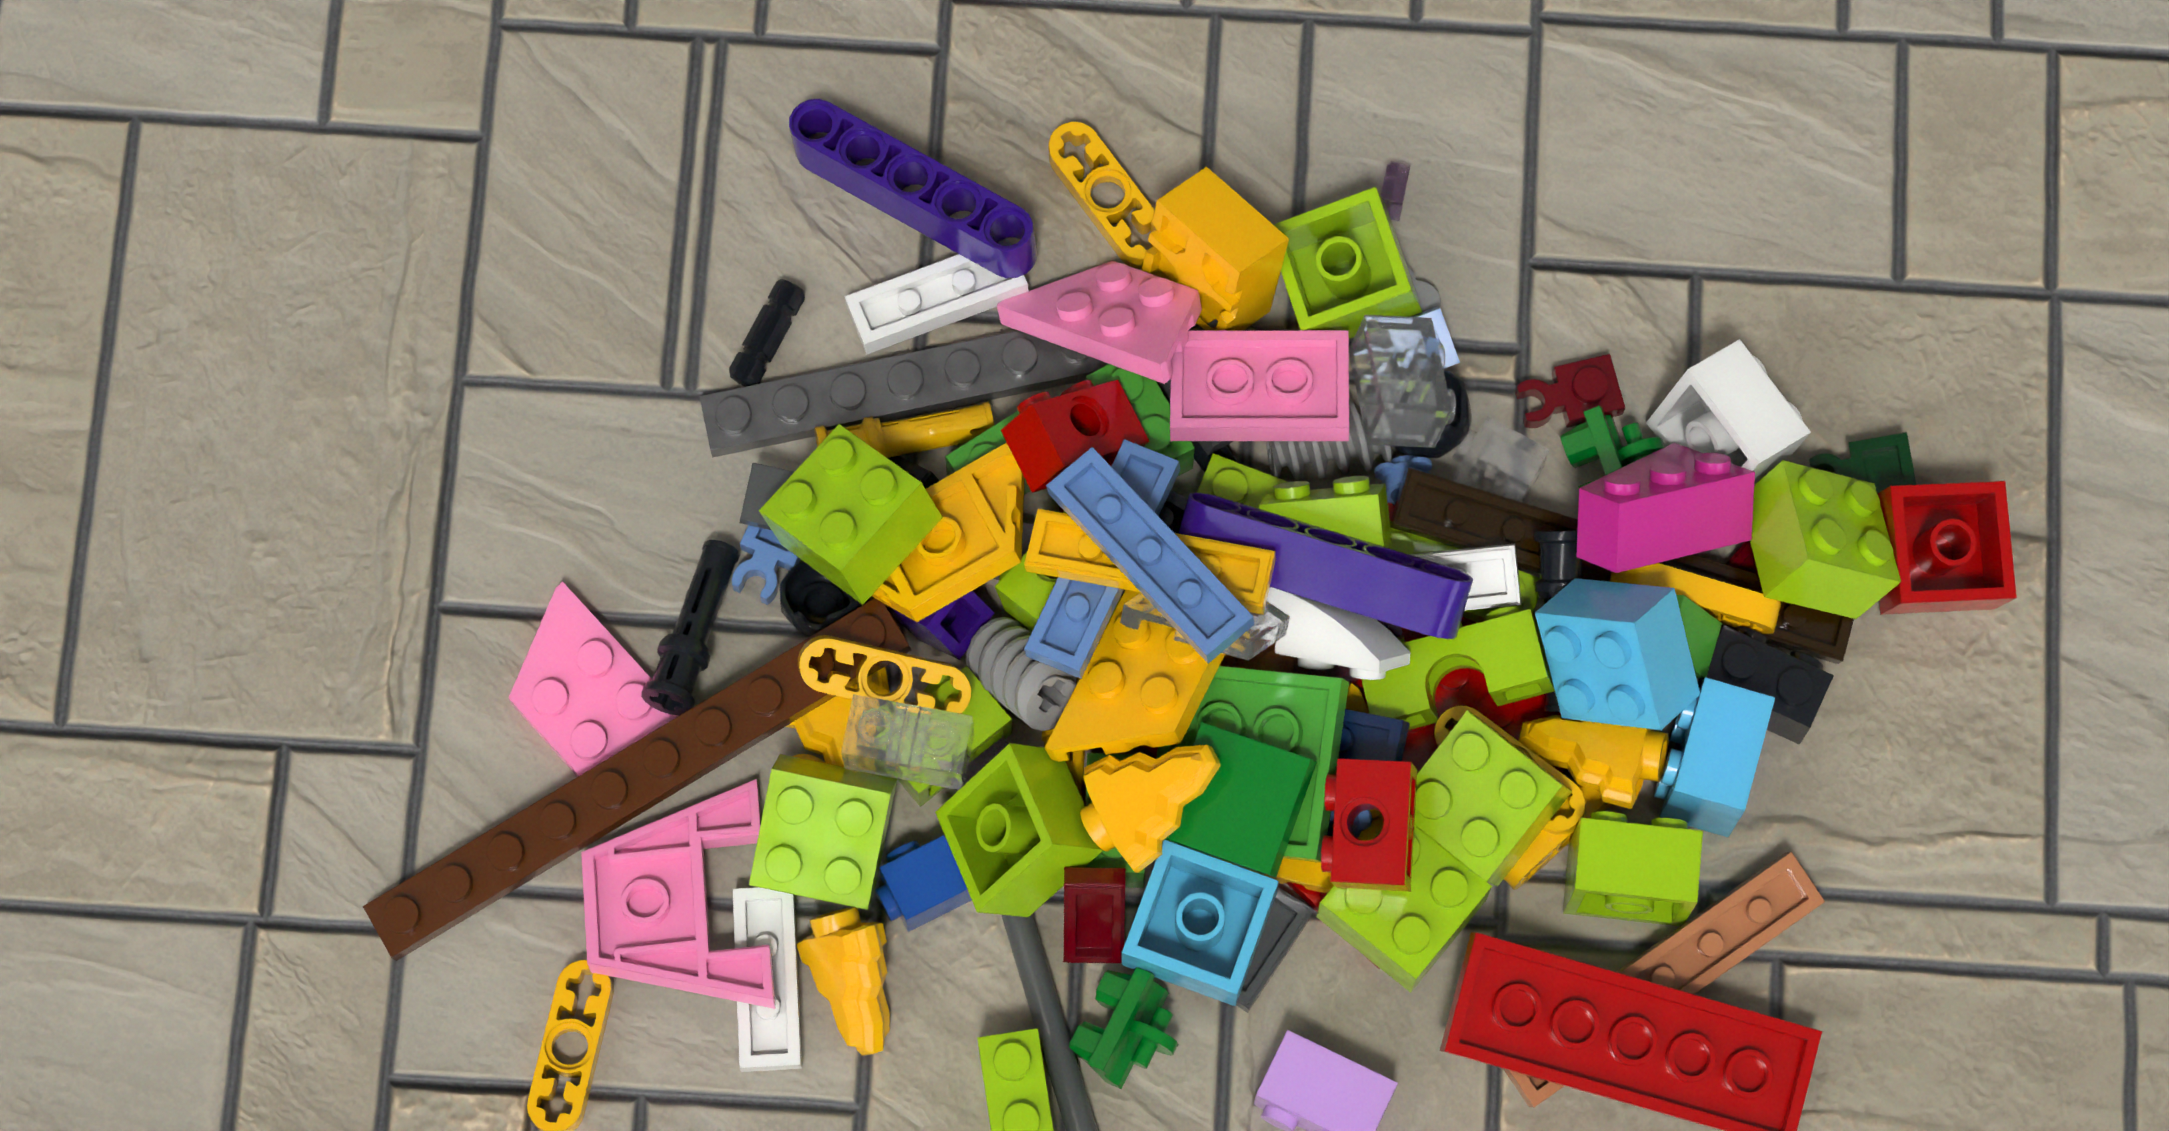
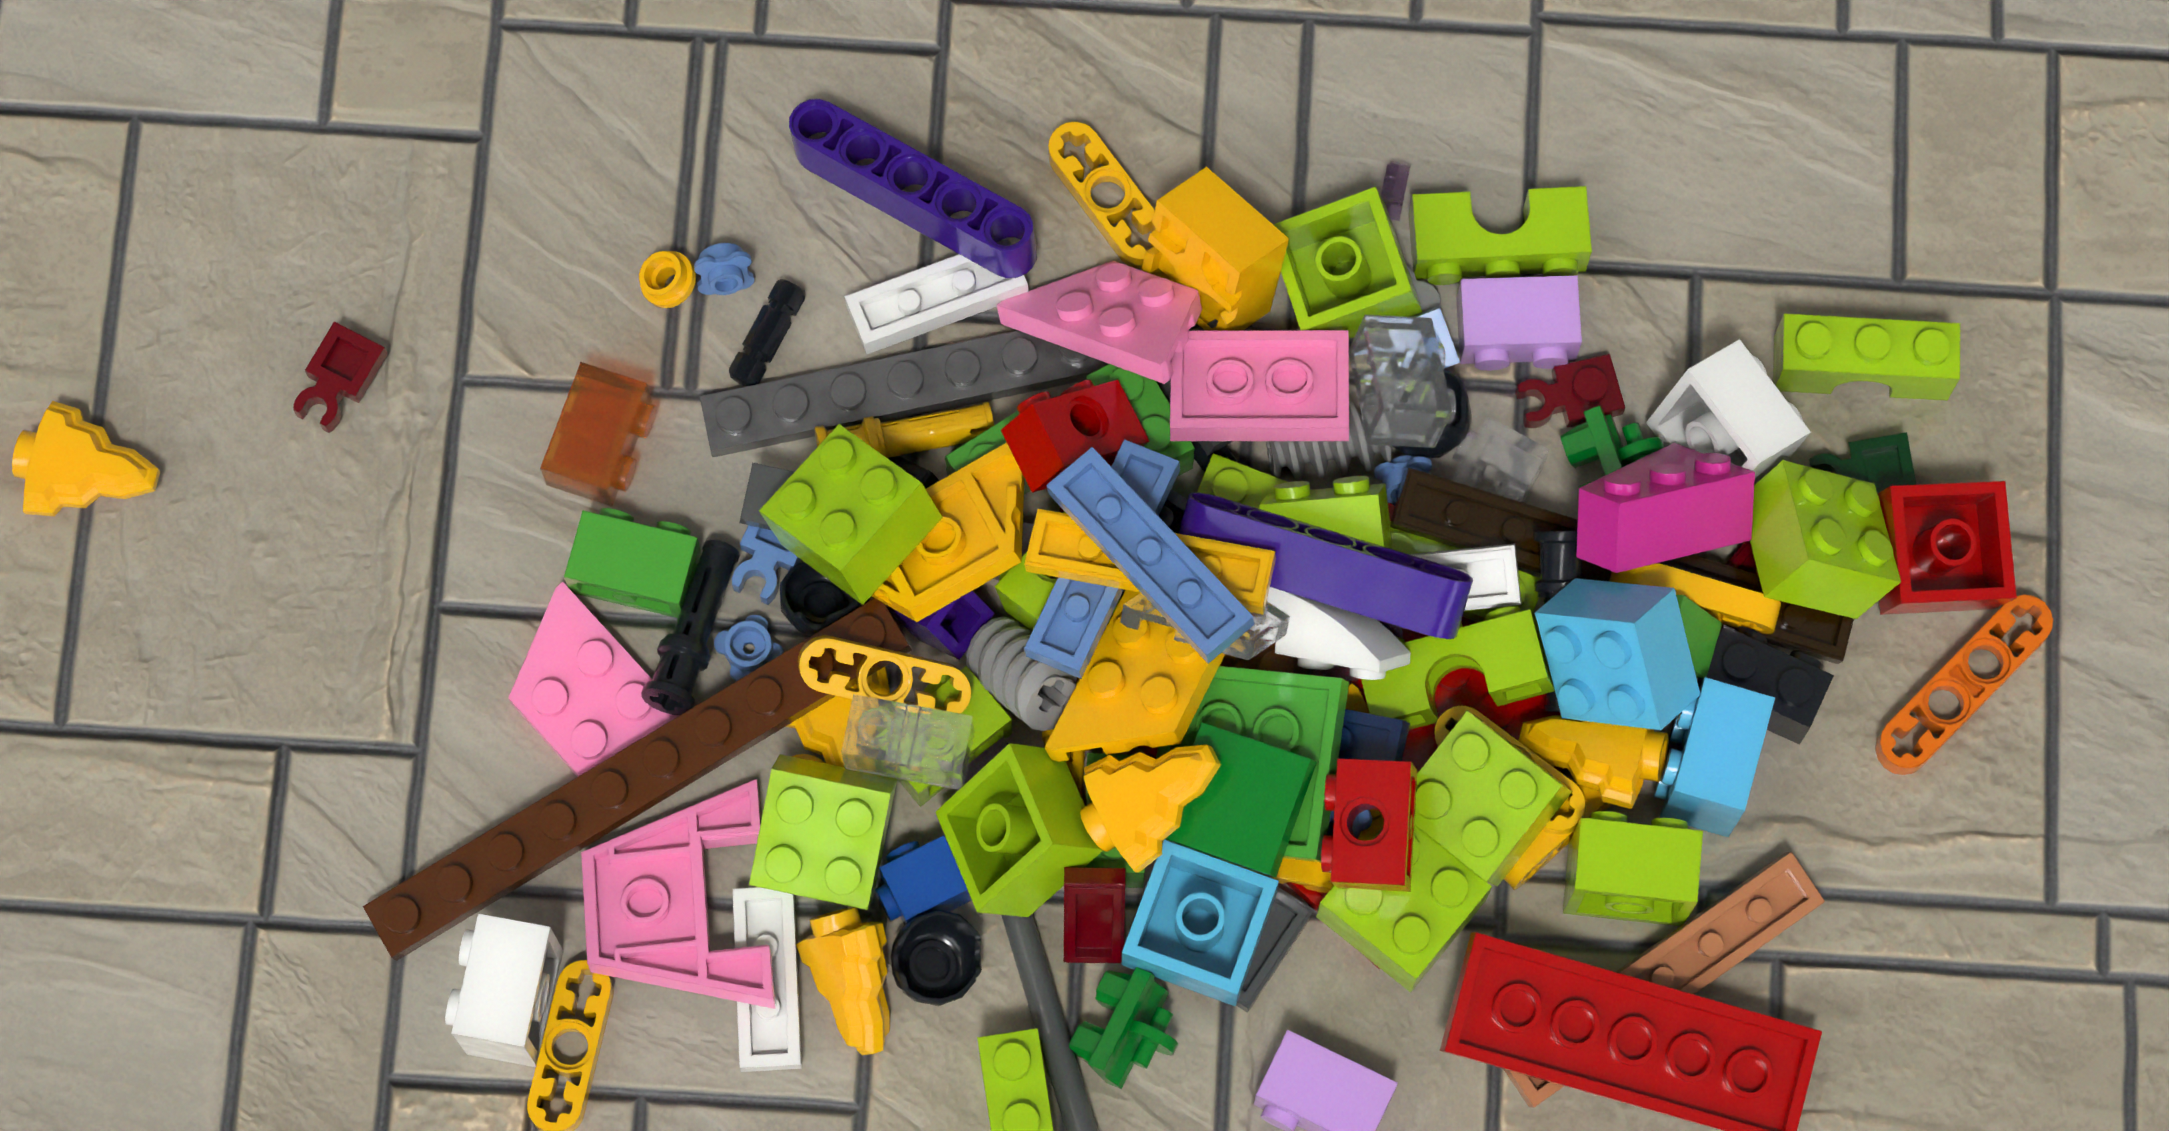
(76, 464): none -> yellow rock
(341, 368): none -> dark red plate
(504, 989): none -> white brick
(598, 435): none -> clear orange brick
(632, 562): none -> bright green brick
(658, 269): none -> yellow plate
(723, 269): none -> medium blue plate
(752, 632): none -> medium blue plate
(936, 957): none -> black hair
(1453, 245): none -> lime arch
(1518, 321): none -> lavender brick
(1906, 355): none -> lime arch
(1967, 687): none -> orange beam

